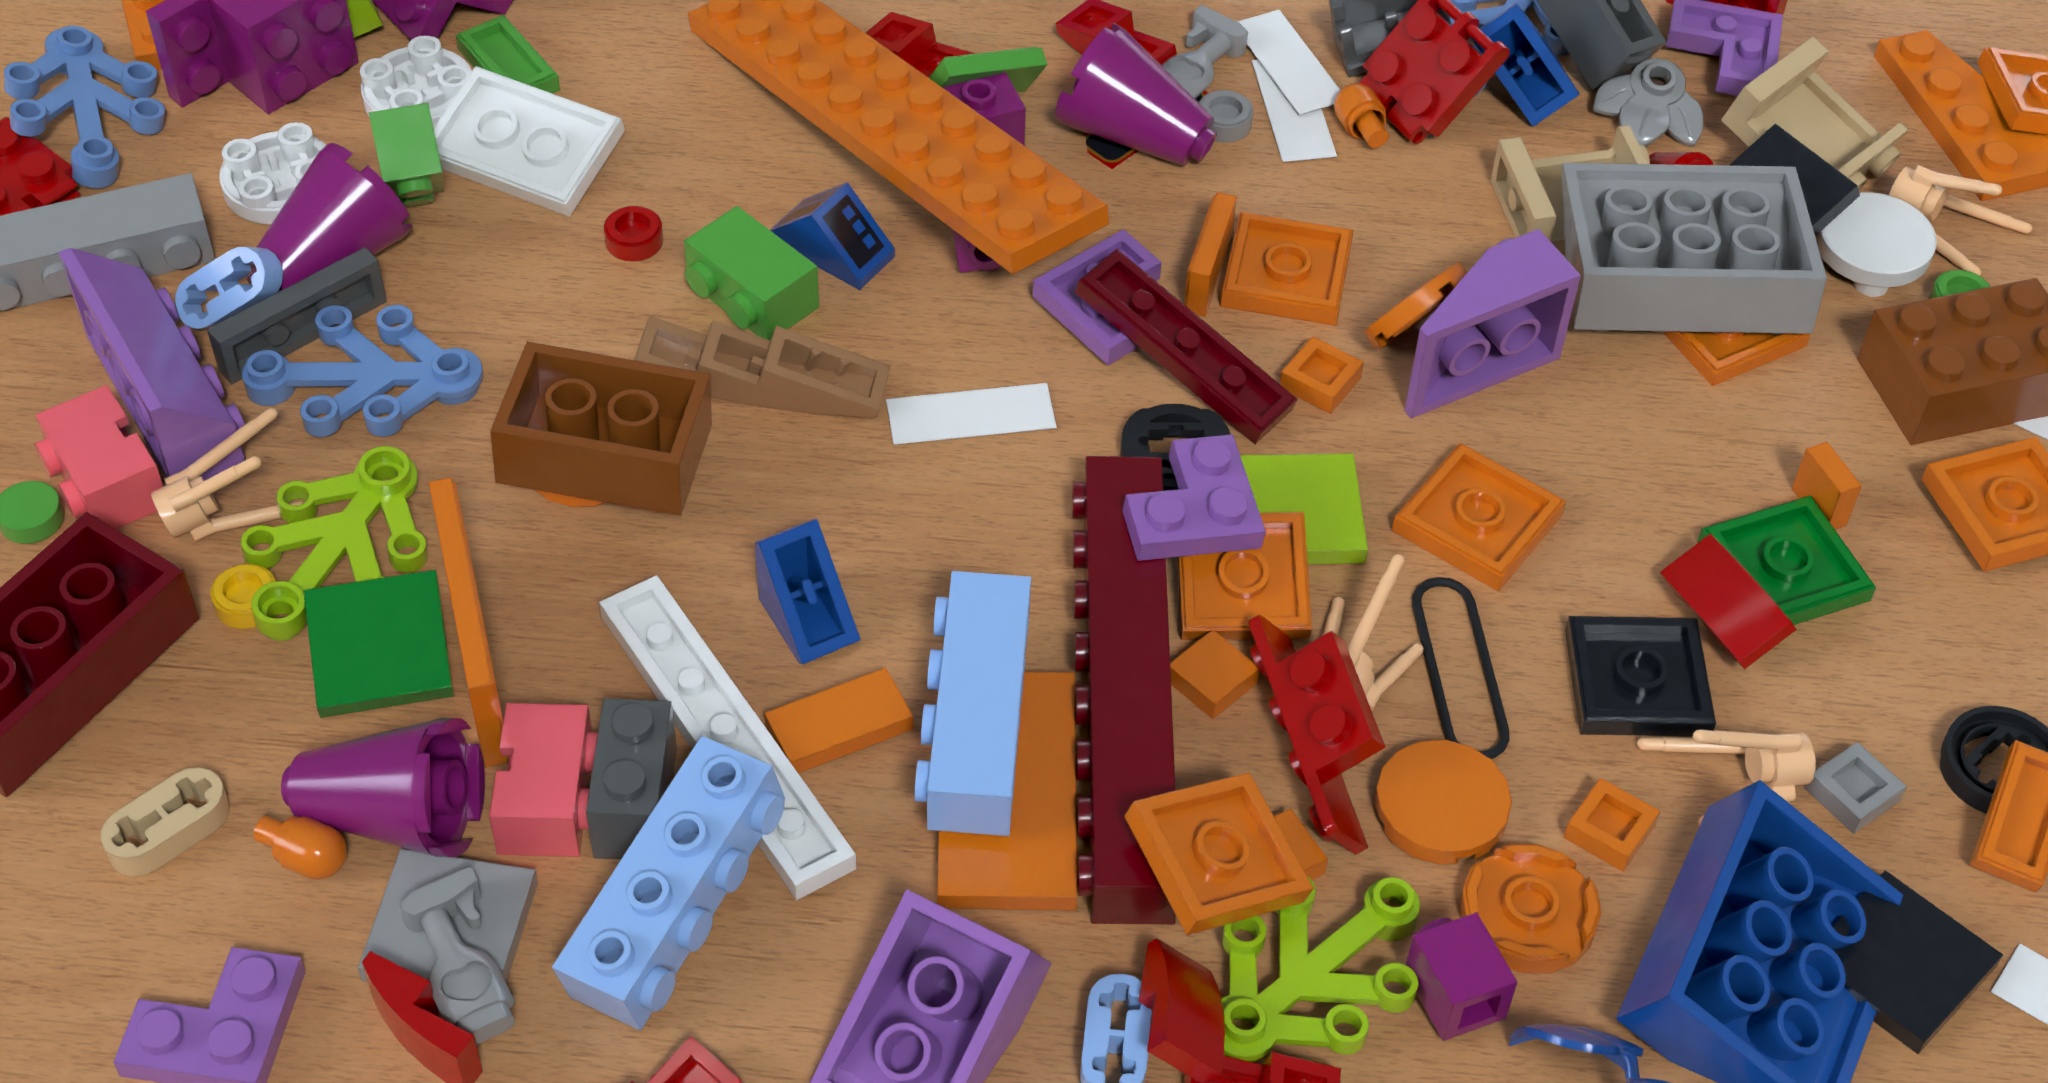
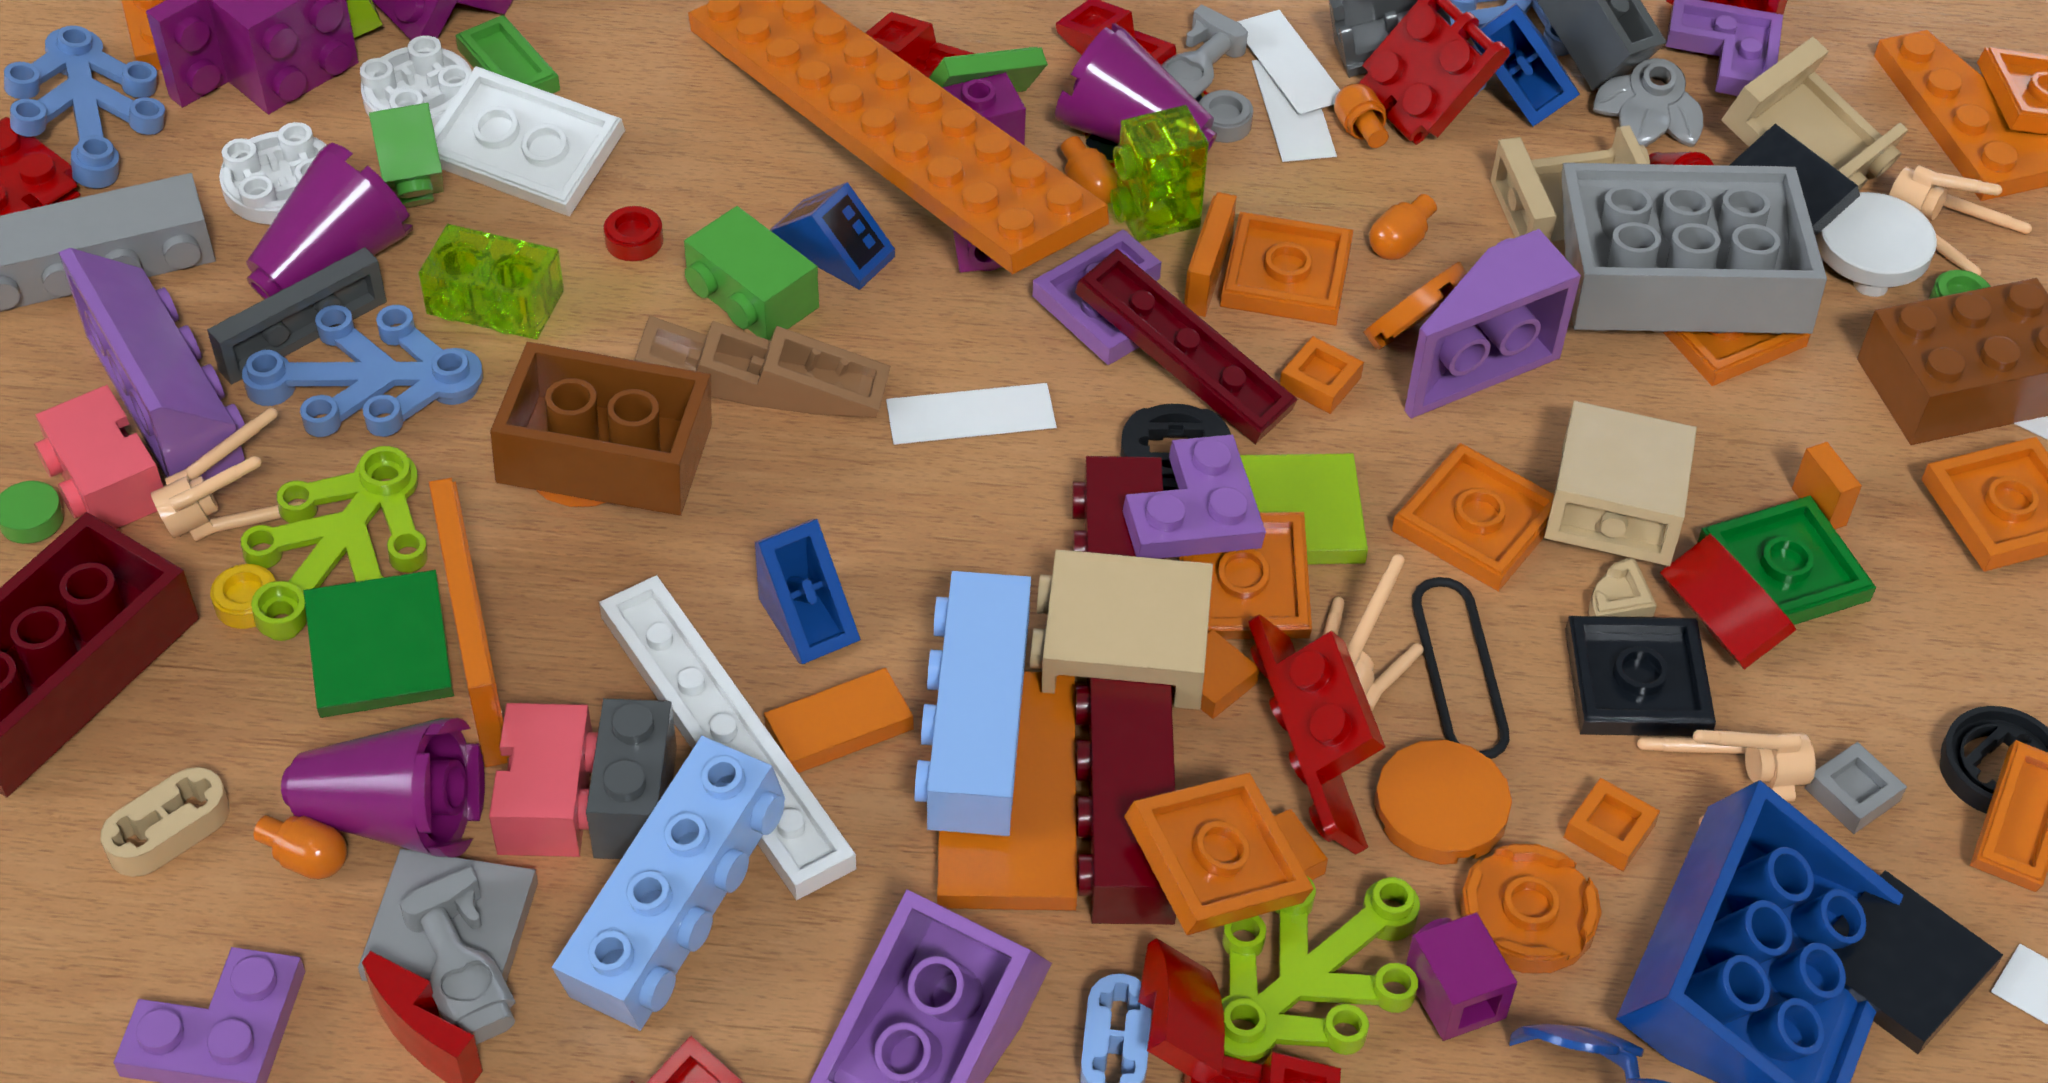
(223, 277): light blue beam -> none
(491, 281): none -> clear neon green brick
(1089, 168): none -> orange cylinder
(1124, 621): none -> tan panel
(1160, 173): none -> clear neon green brick
(1401, 228): none -> orange cylinder
(1622, 483): none -> tan panel
(1622, 593): none -> tan tile

